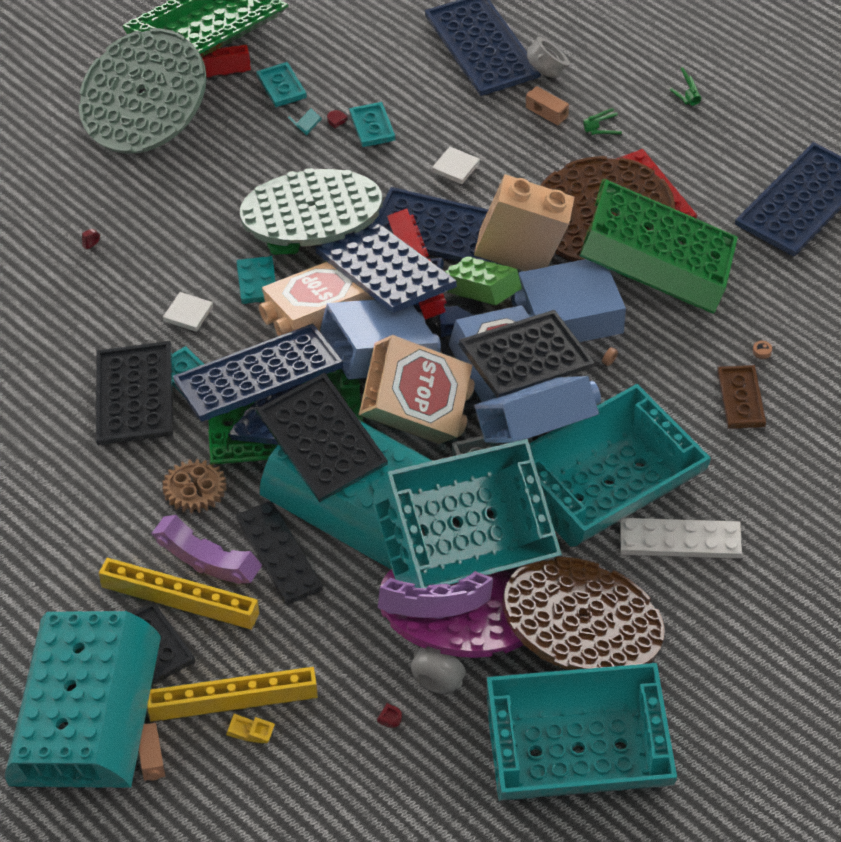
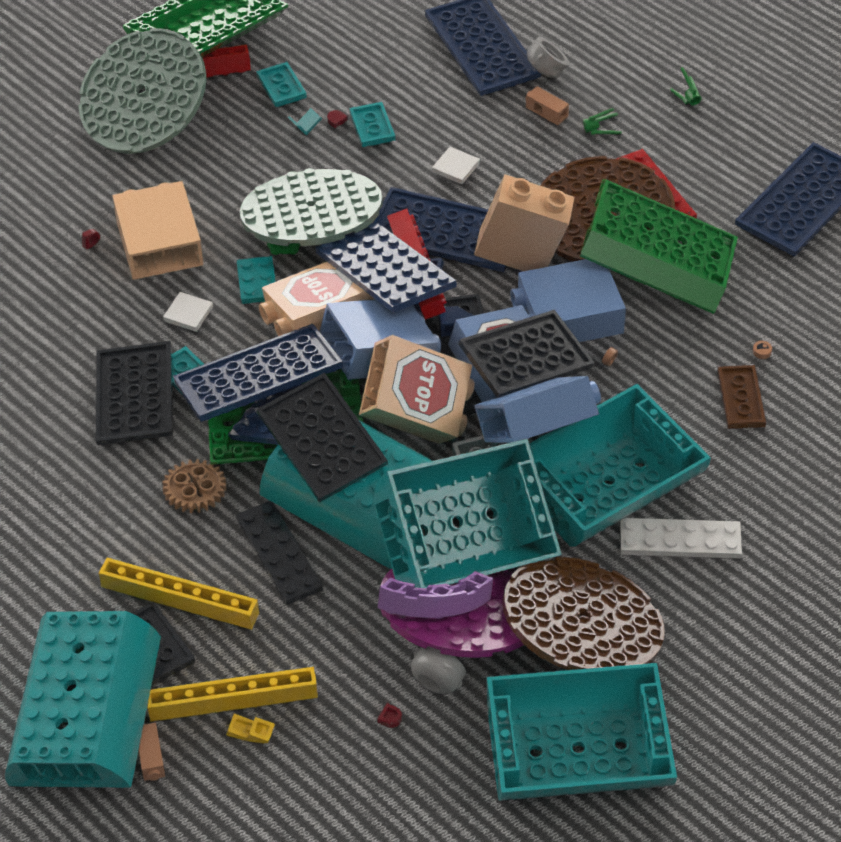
(157, 230): none -> light nougat brick
(203, 554): medium lavender brick -> none
(484, 280): bright green brick -> none

